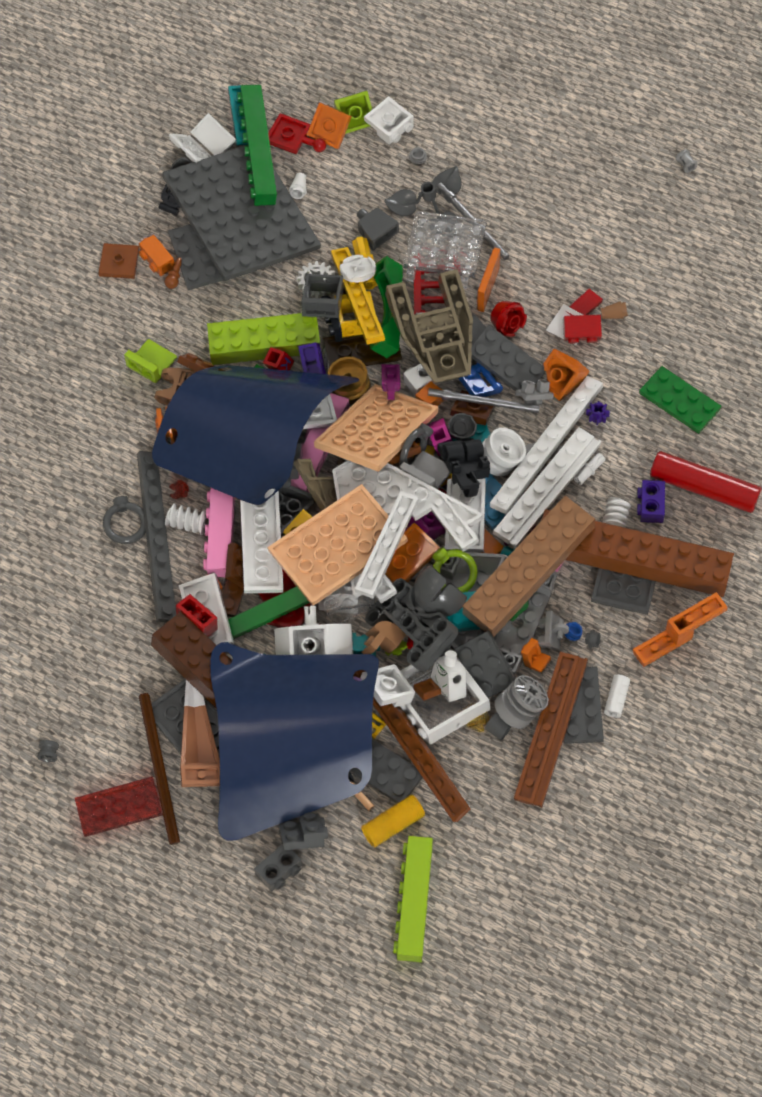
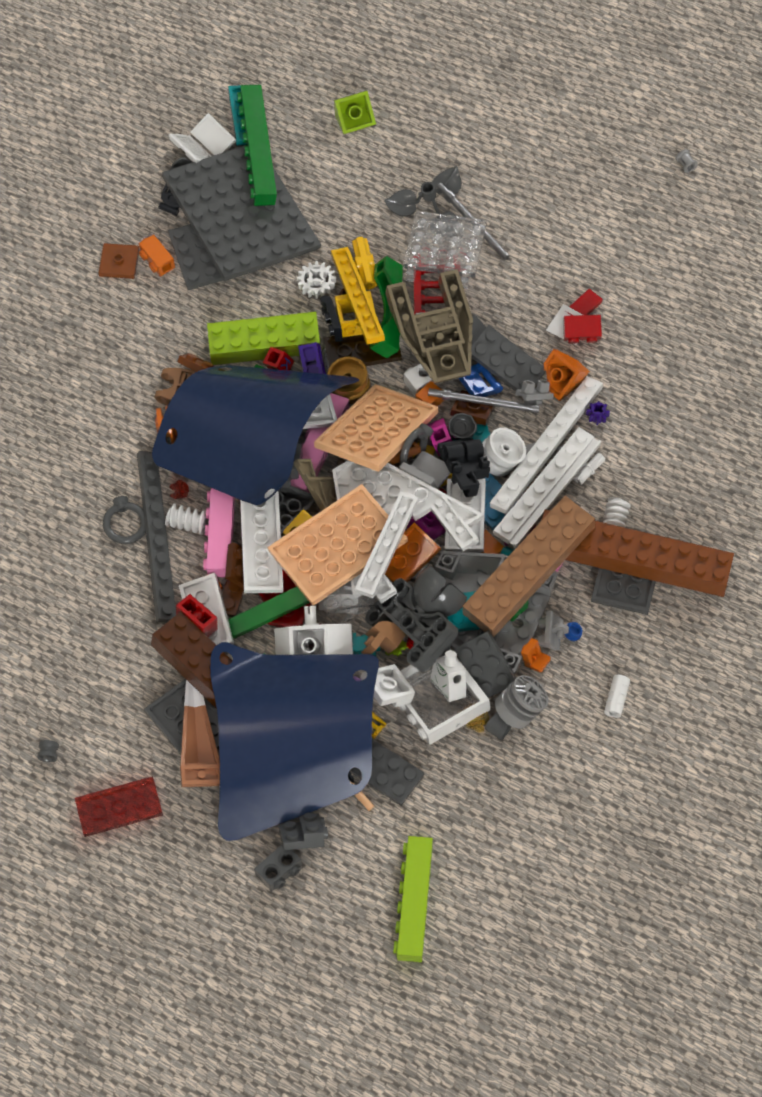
(150, 360): lime bracket -> none
(159, 769): reddish brown axle -> none
(171, 280): dark orange bar -> none
(291, 133): red plate -> none
(298, 186): white cone -> none
(320, 306): dark grey window -> none
(329, 125): orange plate -> none
(357, 268): white tile -> none
(376, 227): dark grey torso -> none
(390, 120): white plate -> none
(390, 379): magenta hinge -> none
(398, 818): yellow piece -> none
(417, 155): light grey plate -> none
(422, 759): dark orange plate -> none
(427, 689): dark orange tile -> none
(443, 555): lime piece -> none
(488, 279): orange tile -> none
(508, 317): red cone -> none
(551, 730): dark orange plate -> none
(586, 718): dark grey plate -> none
(593, 639): dark grey plate -> none
(614, 311): medium nougat cone -> none
(654, 502): dark purple brick -> none
(680, 399): green plate -> none
(680, 629): orange bracket -> none
(705, 482): red cylinder -> none

